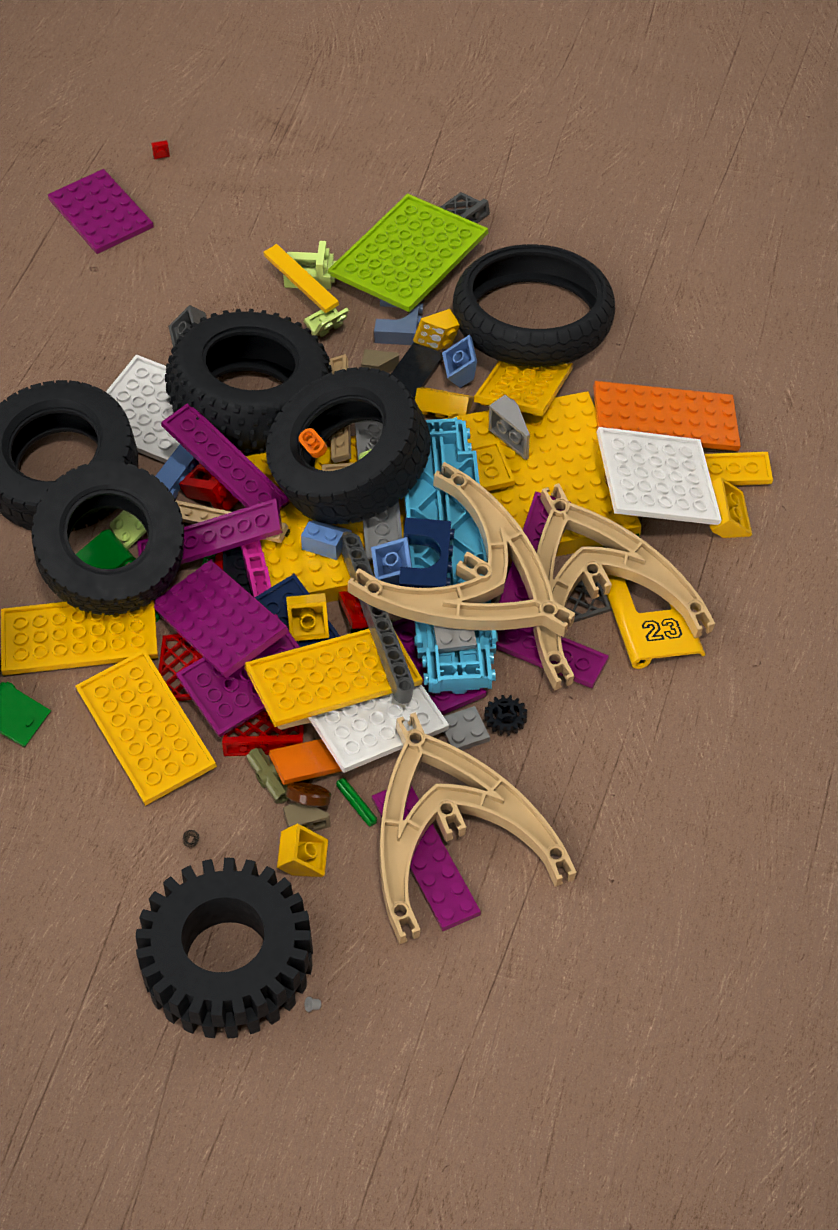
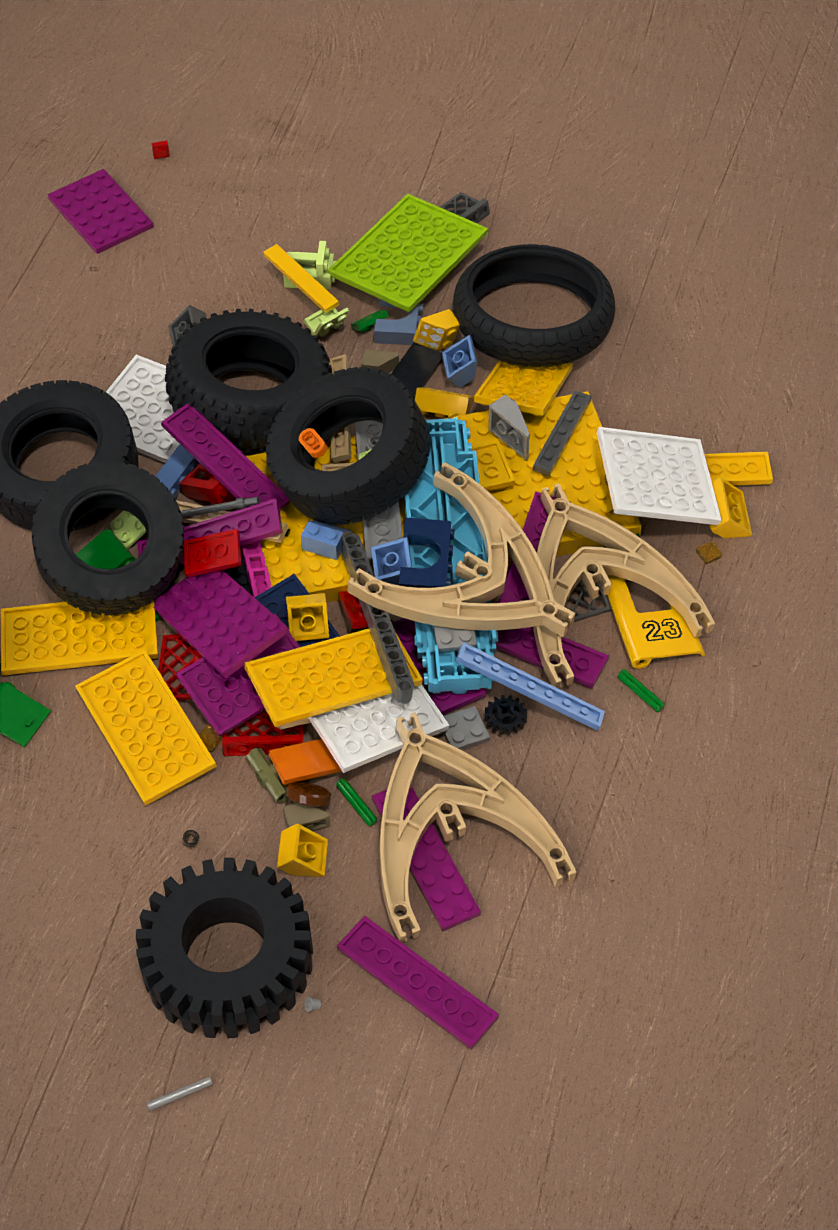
(182, 1092): none -> light grey bar
(209, 737): none -> clear yellow plate
(212, 553): none -> red plate
(240, 503): none -> dark grey bar
(364, 323): none -> green plate
(418, 982): none -> magenta plate
(530, 686): none -> medium blue plate
(562, 433): none -> dark grey plate
(642, 691): none -> green axle
(668, 412): orange plate -> none
(709, 552): none -> clear yellow tile

